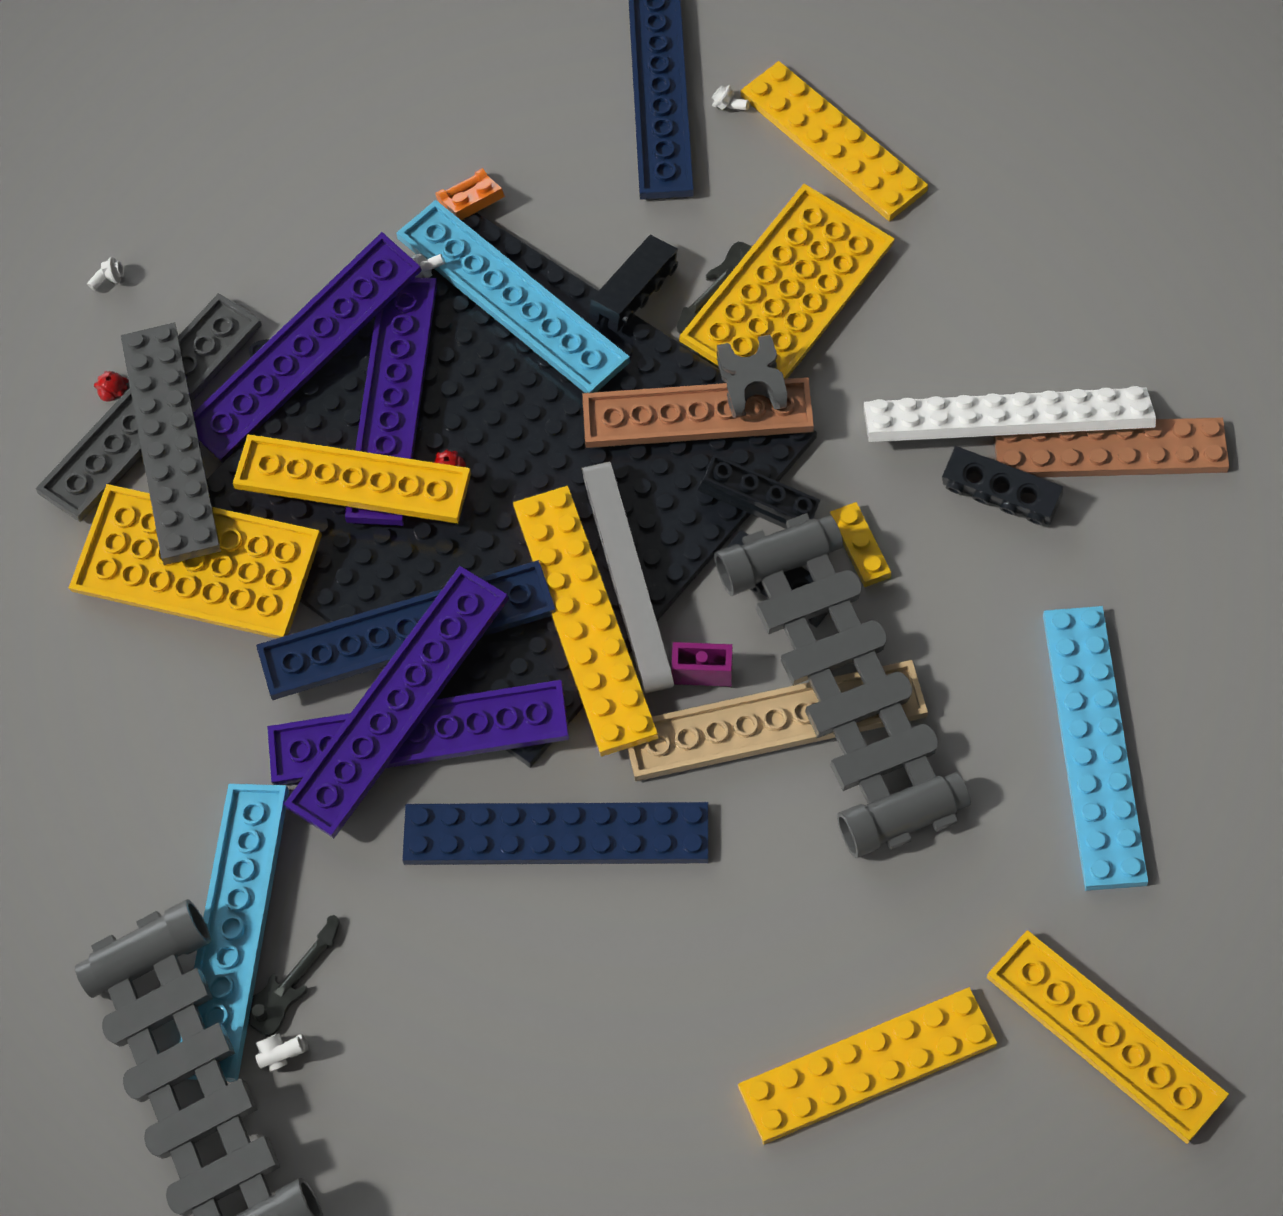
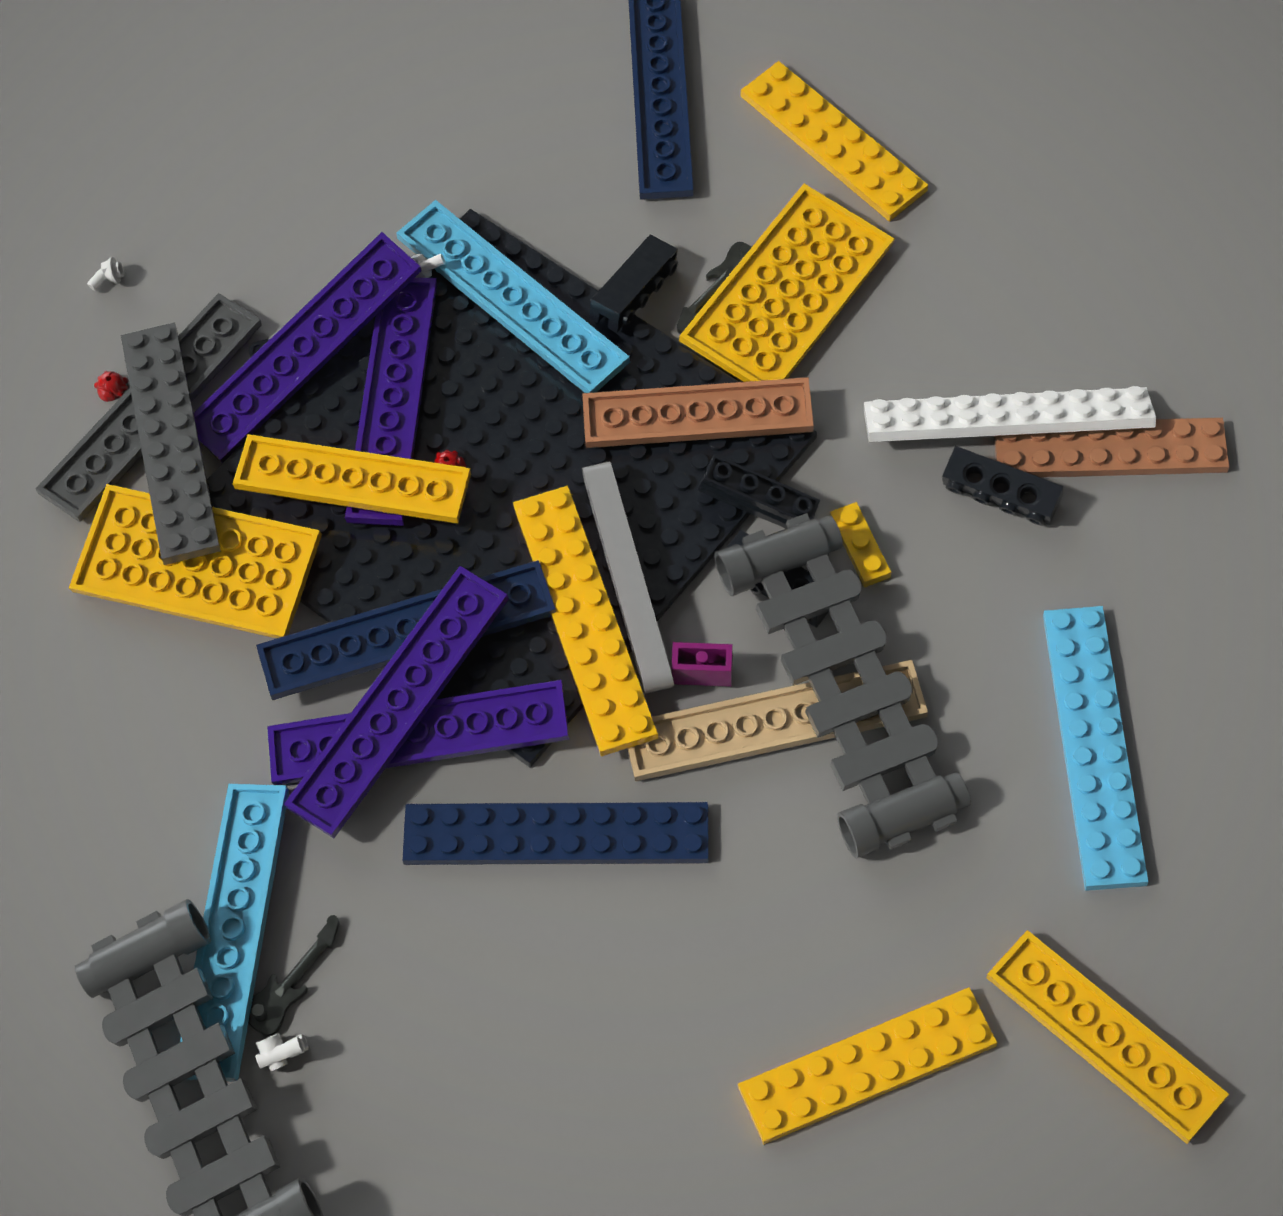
(470, 195): orange plate -> none
(724, 98): white plate -> none
(751, 376): dark grey piece -> none

